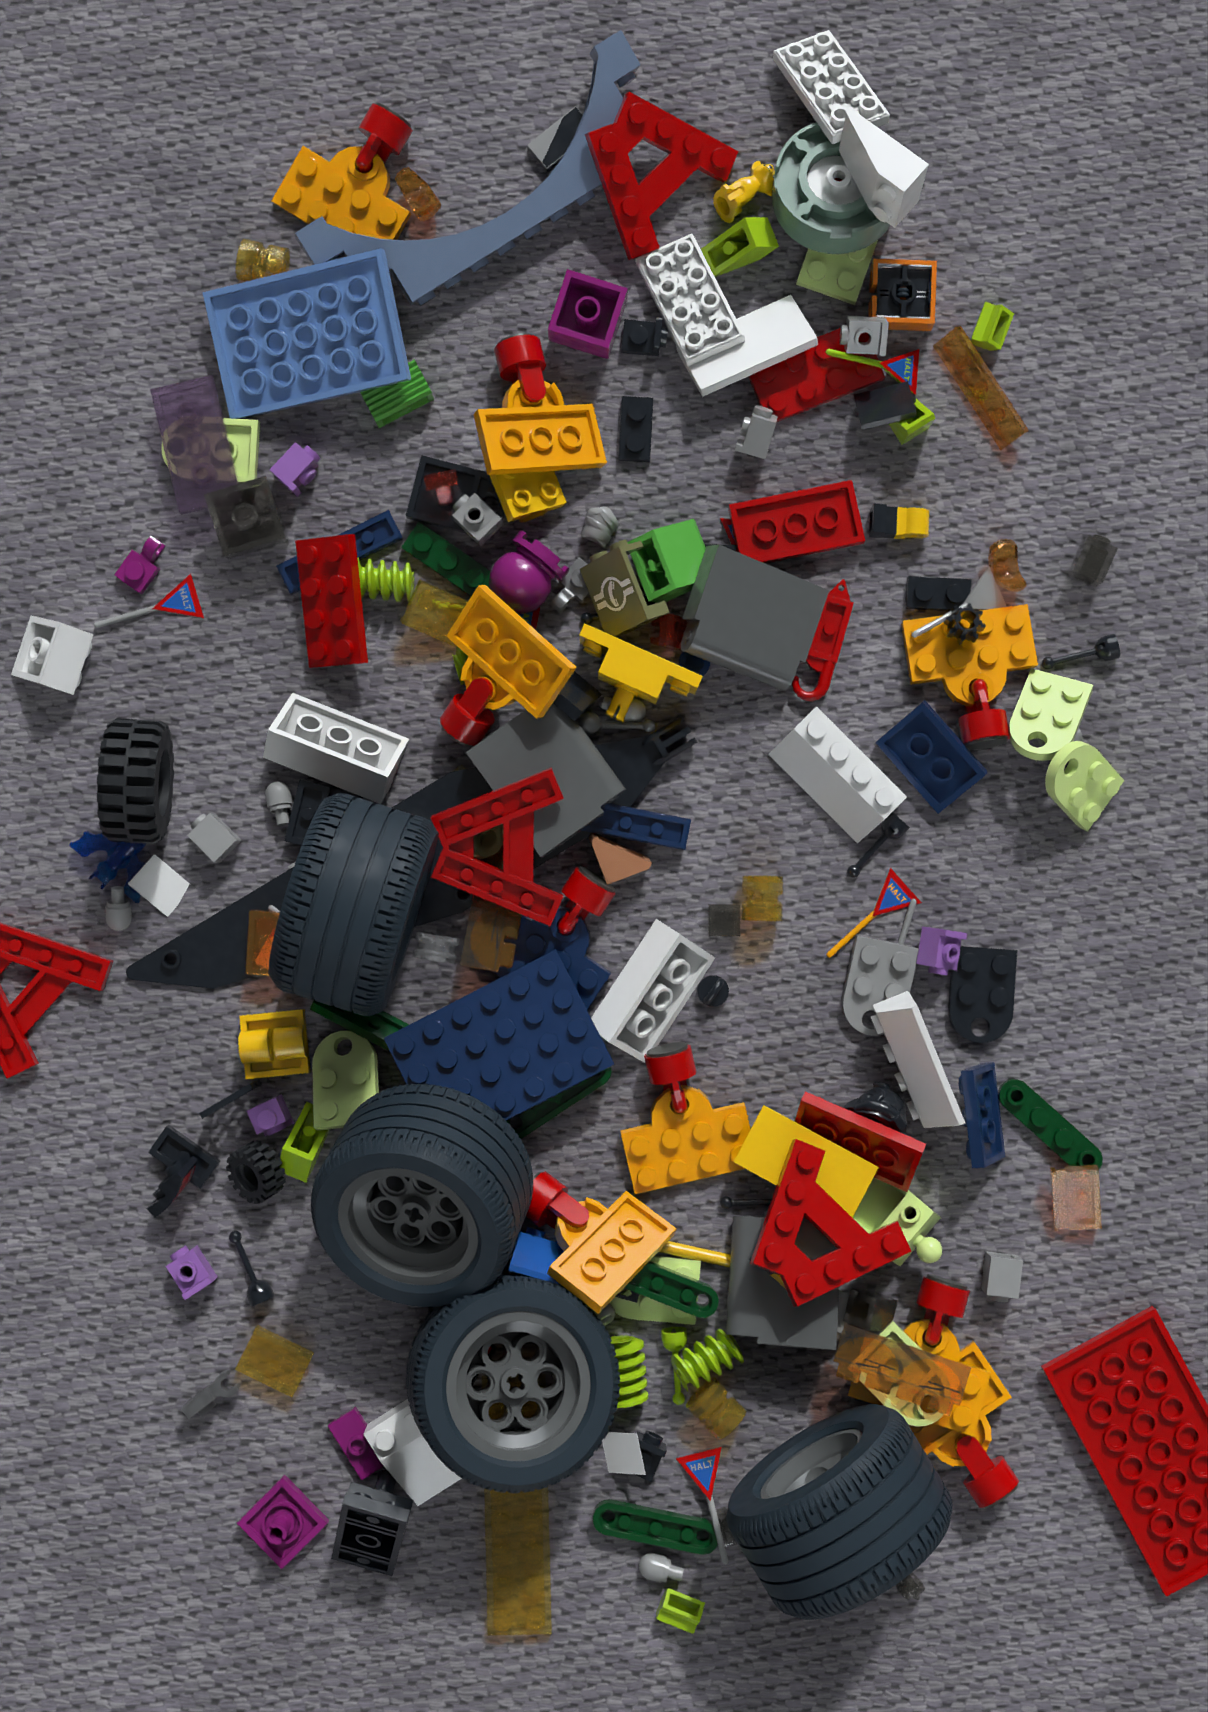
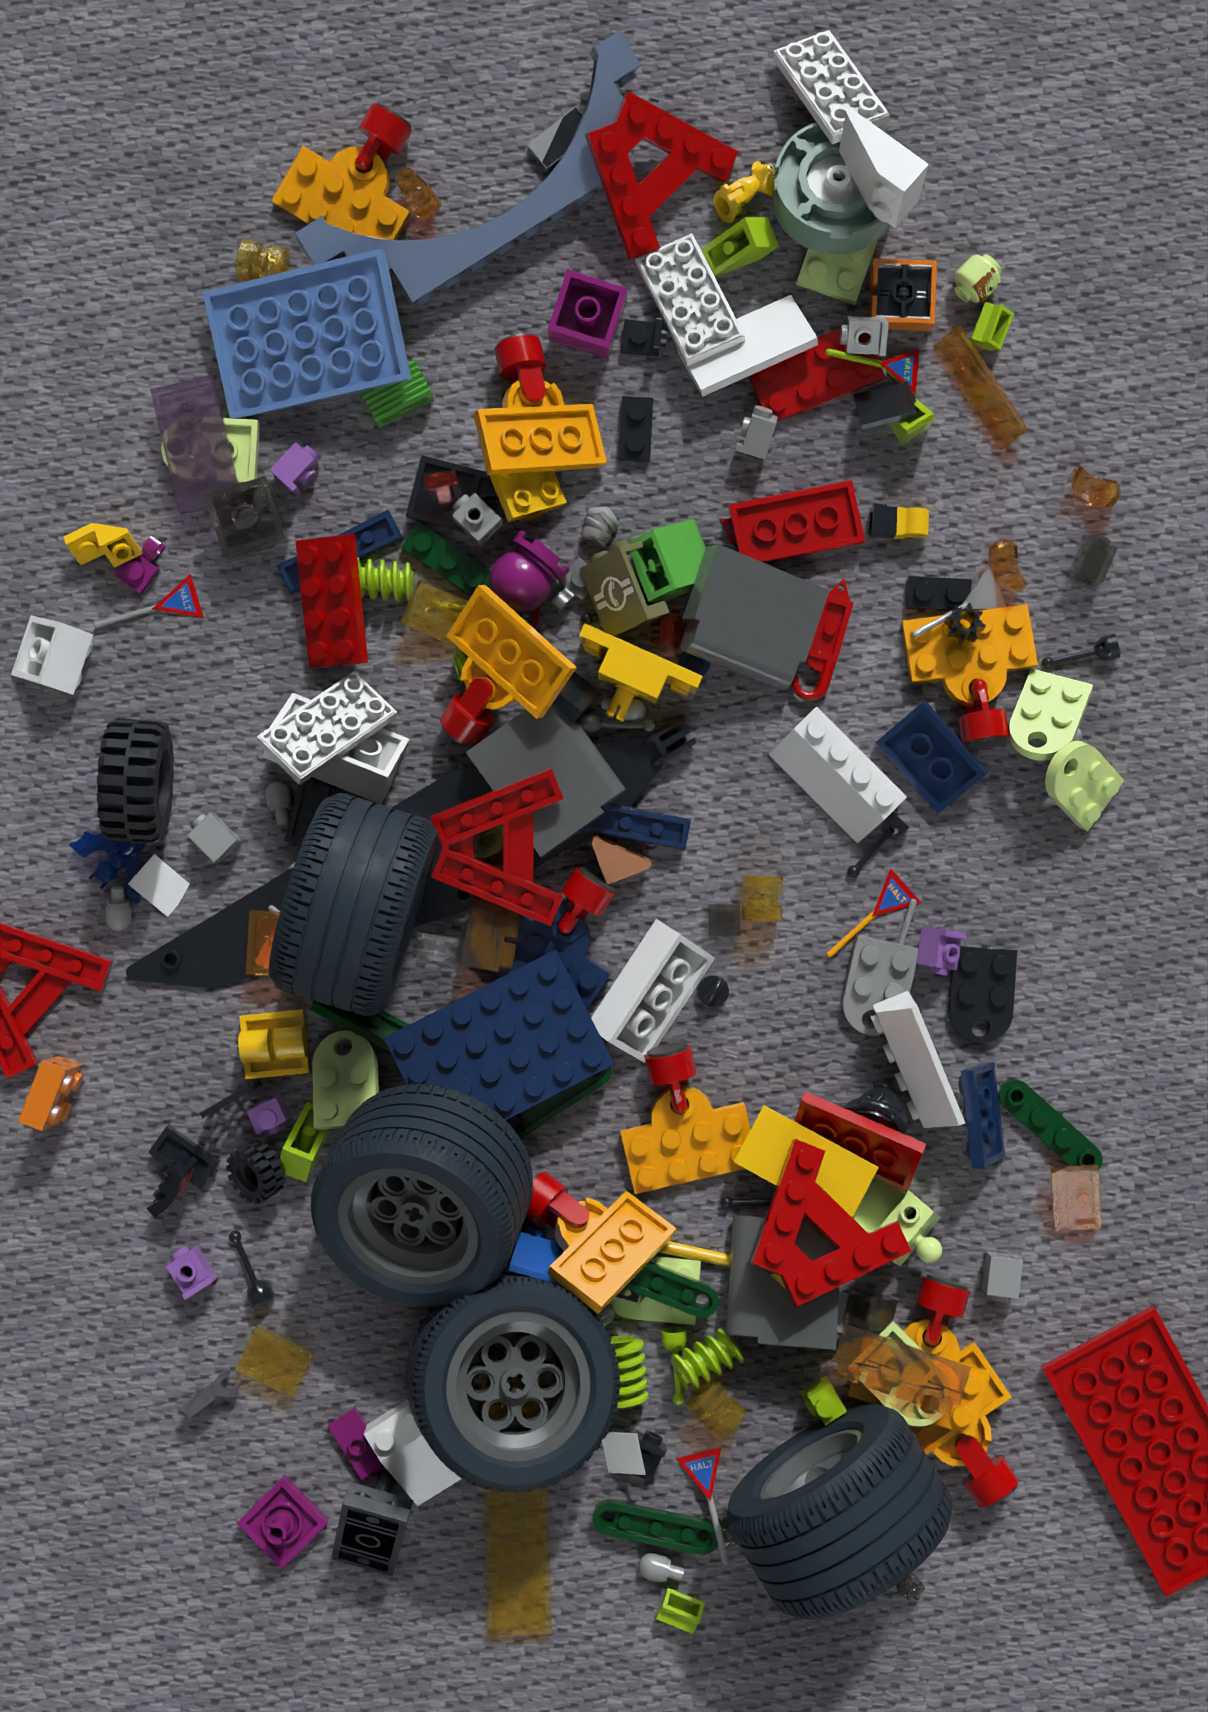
(50, 1093): none -> orange piece
(101, 539): none -> yellow slope
(326, 727): none -> white tile
(823, 1400): none -> lime brick
(977, 278): none -> yellowish green head
(1094, 490): none -> clear orange hair

